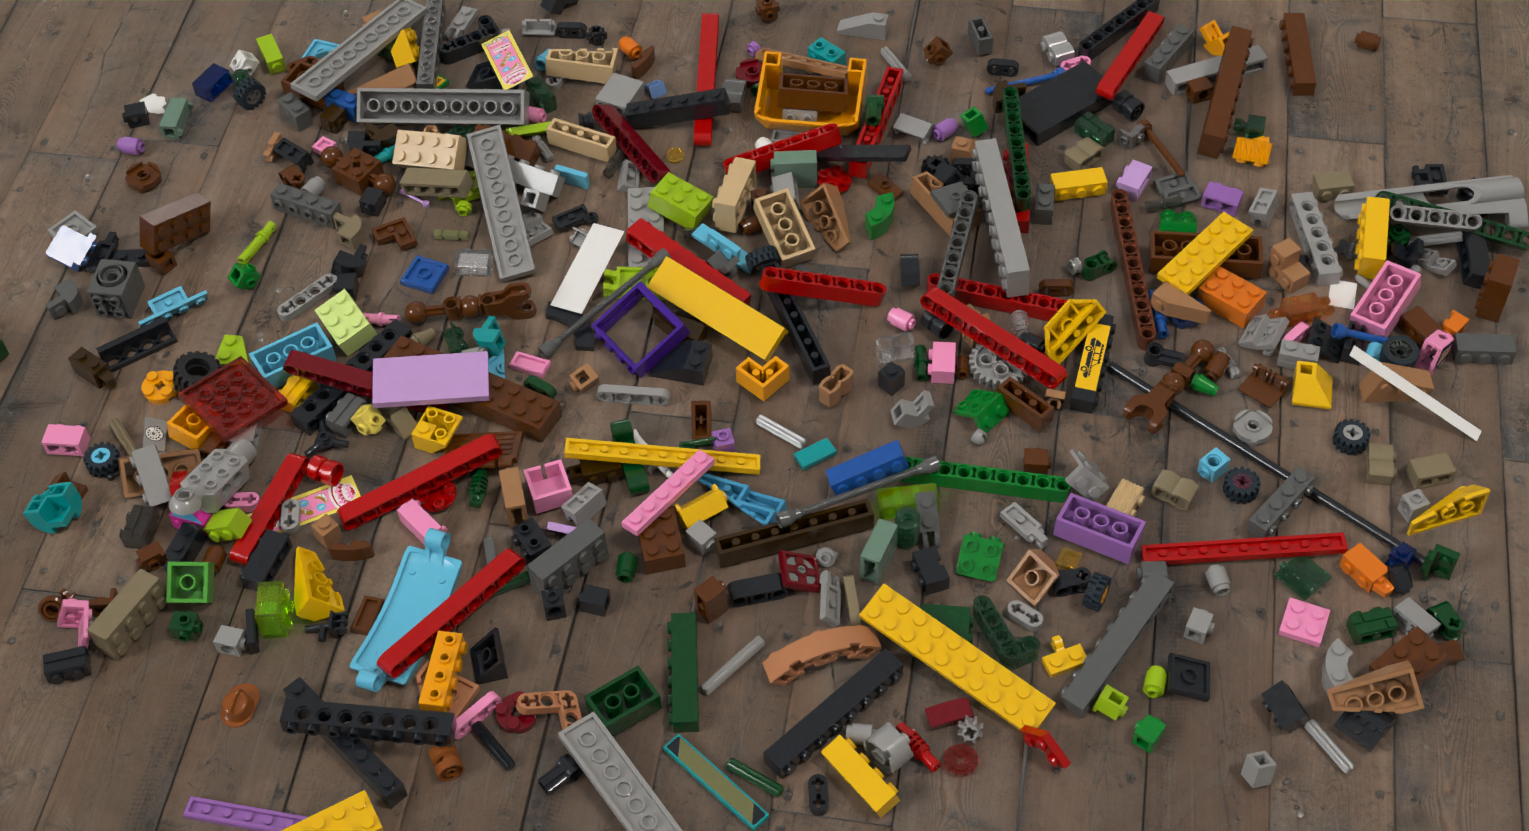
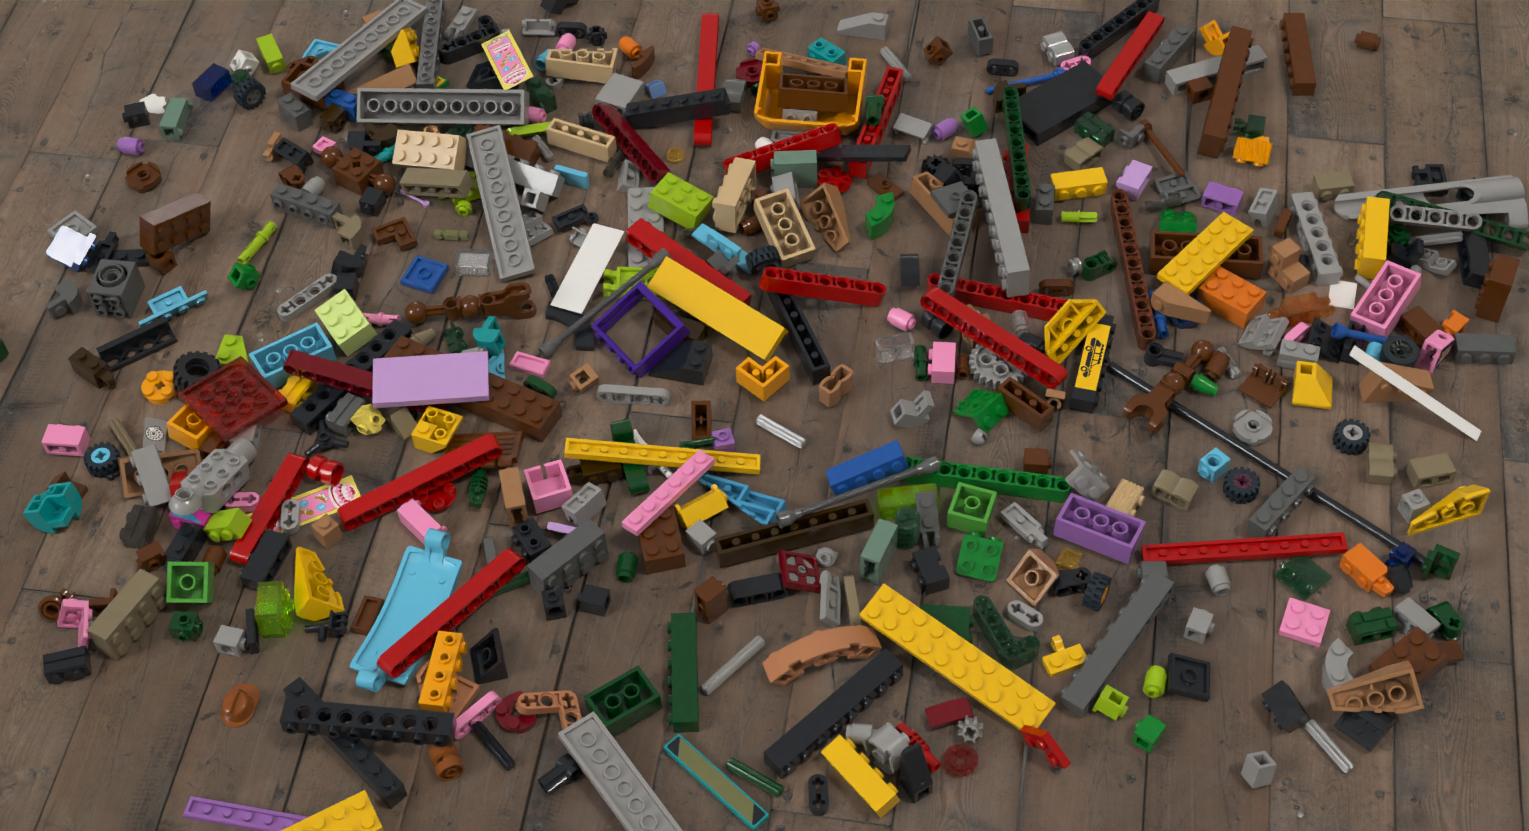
(355, 552): reddish brown slope -> none
(552, 284): none -> black axle
(566, 41): none -> bright pink brick
(815, 454): teal tile -> none
(891, 378): black brick -> none
(914, 773): none -> black slope
(971, 509): none -> bright green brick
(1085, 217): none -> lime axle
(1283, 223): none -> reddish brown beam
(1345, 249): black piece -> none

